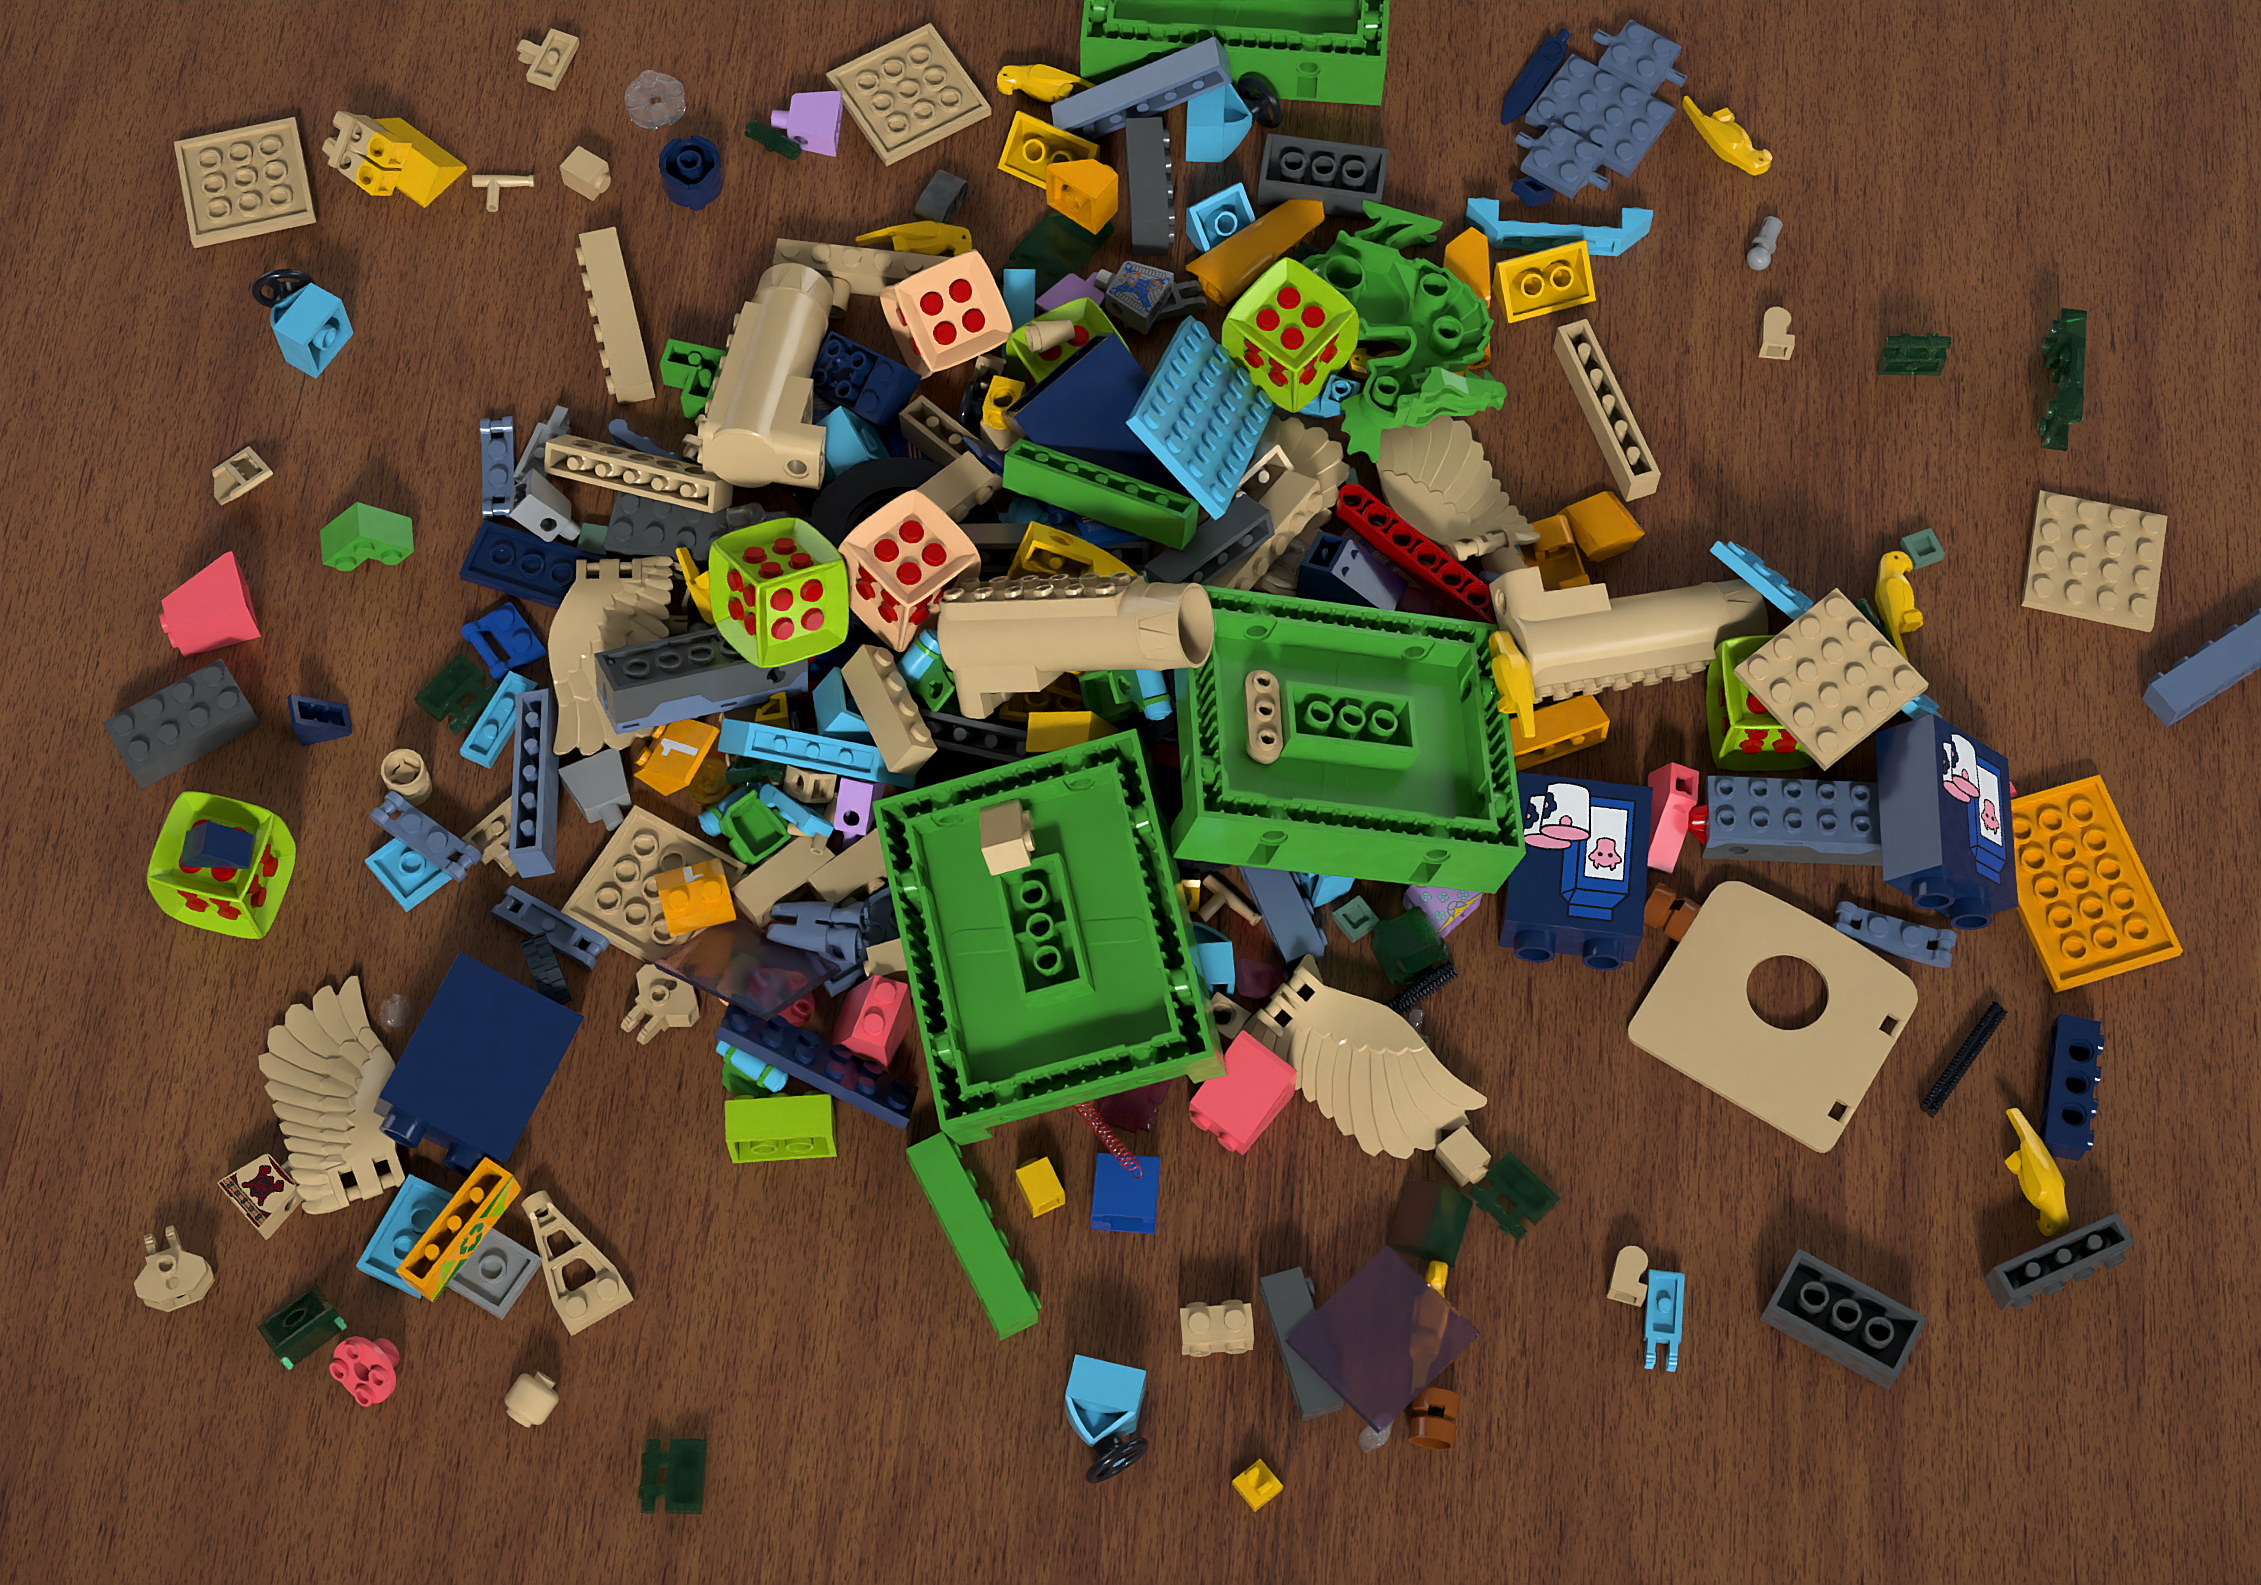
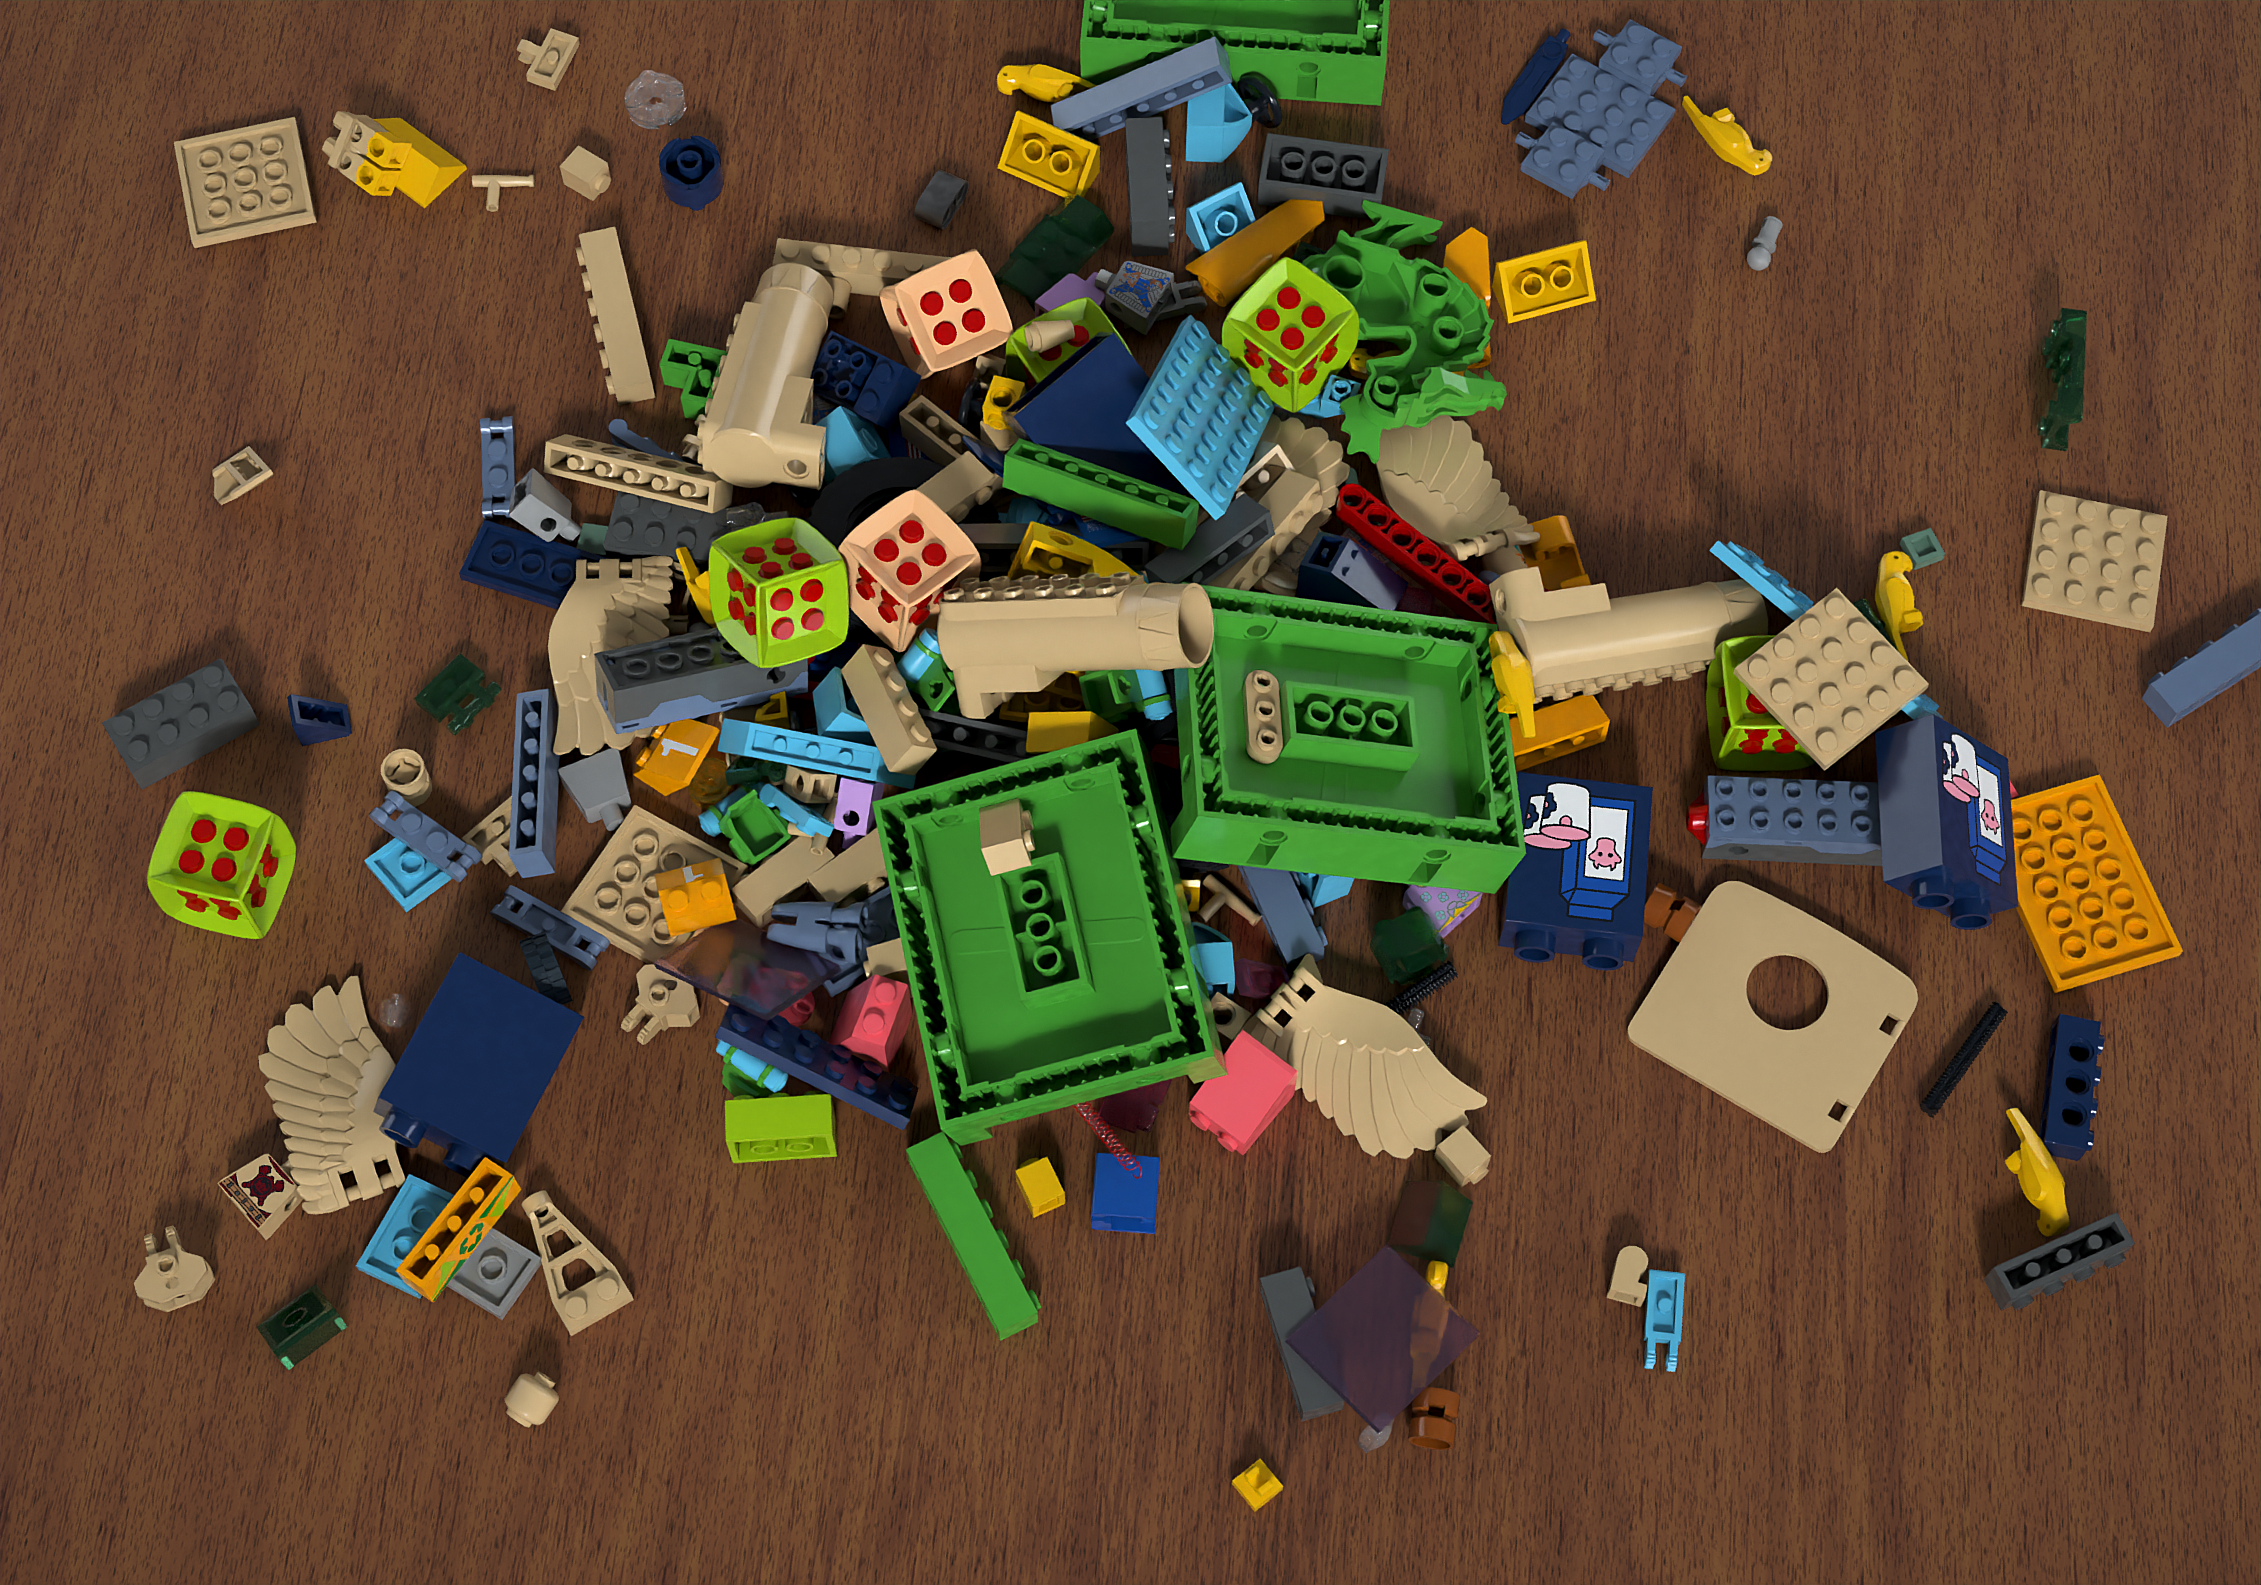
(210, 609): coral slope -> none
(217, 847): dark blue slope -> none
(305, 319): medium azure piece -> none
(365, 534): bright green brick -> none
(366, 1368): coral plate -> none
(496, 722): medium azure plate -> none
(511, 634): blue plate -> none
(535, 451): light grey hinge -> none
(684, 1478): clear green plate -> none
(773, 139): clear green axle -> none
(813, 121): lavender torso -> none
(908, 94): tan plate -> none
(921, 238): yellow animal -> none
(1019, 297): medium azure tile -> none
(1083, 192): light orange slope -> none
(1102, 1406): medium azure piece -> none
(1216, 1328): tan brick -> none
(1355, 919): sand green plate -> none
(1517, 235): medium azure slope -> none
(1521, 1188): clear green plate -> none
(1532, 191): dark blue plate -> none
(1601, 527): light orange slope -> none
(1606, 410): tan brick -> none
(1672, 799): coral slope -> none
(1773, 335): tan leg -> none
(1843, 1319): dark grey brick -> none
(1895, 935): sand blue plate -> none
(1914, 355): clear green plate -> none

